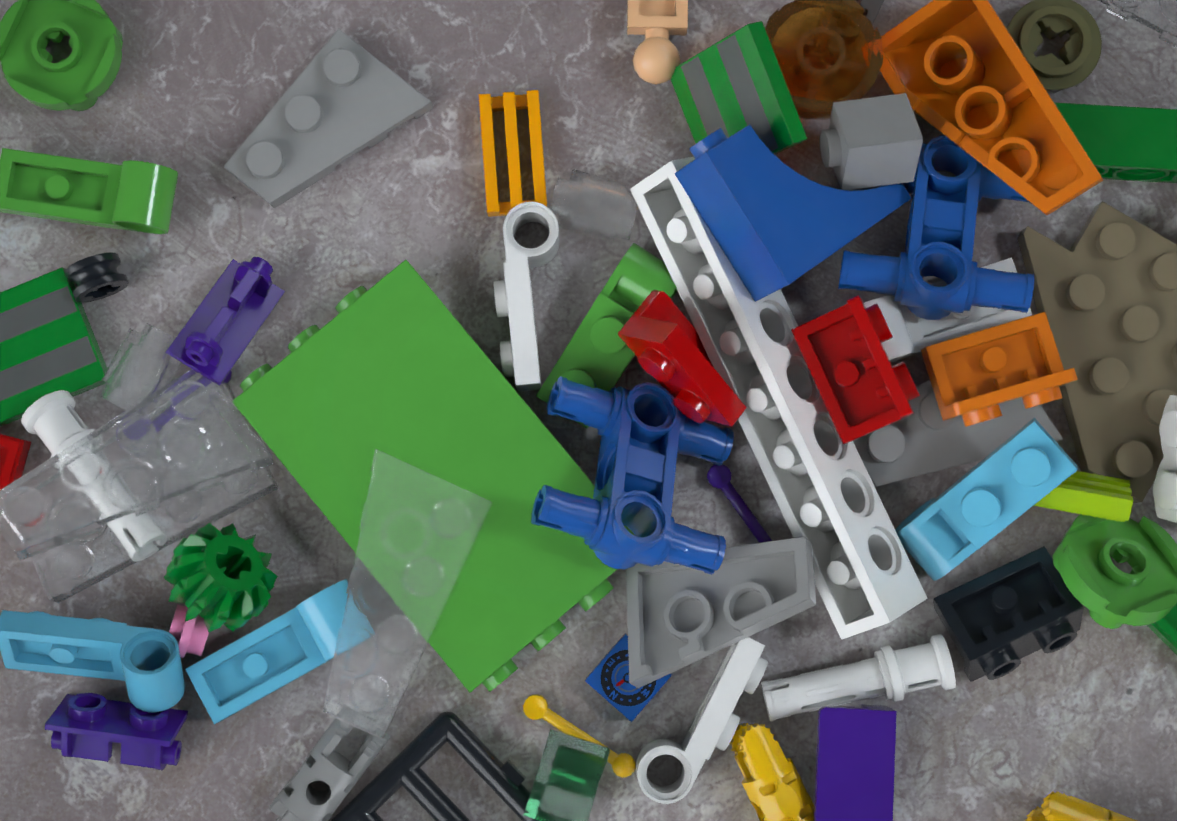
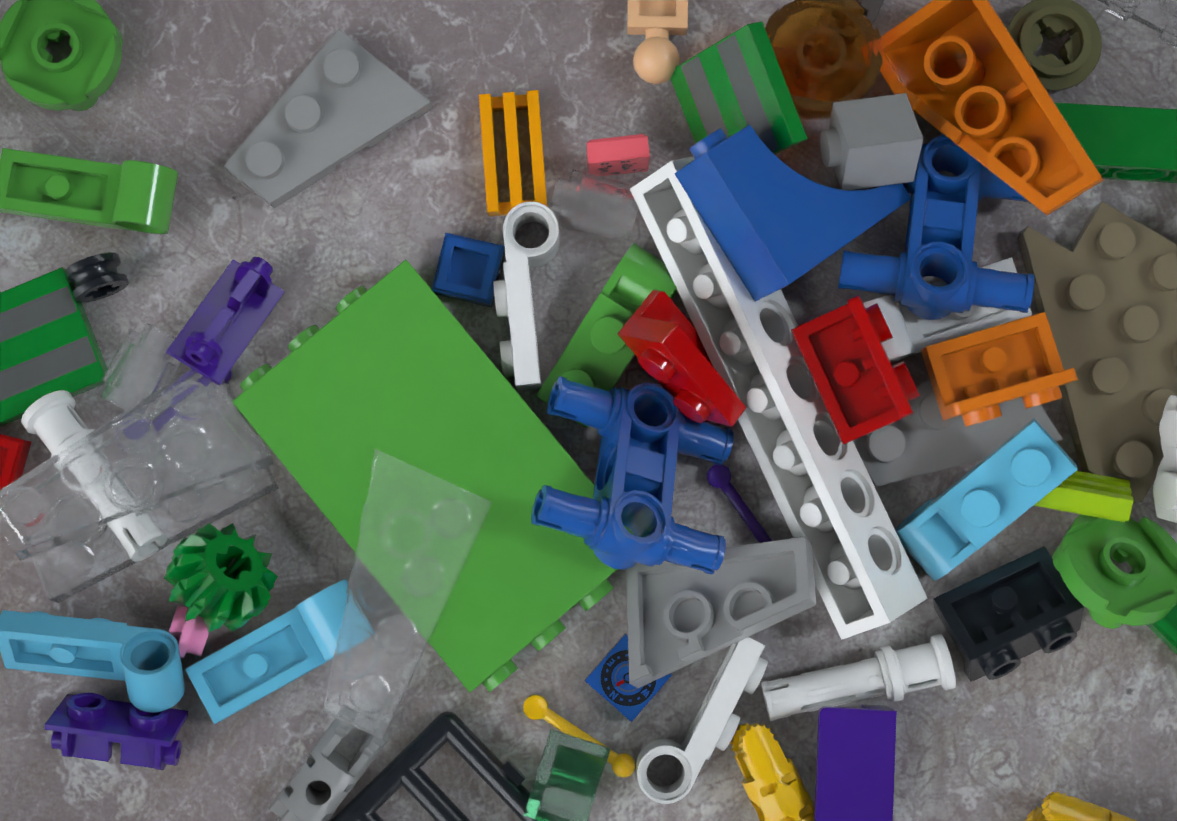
(468, 269): none -> blue tile
(618, 155): none -> coral tile

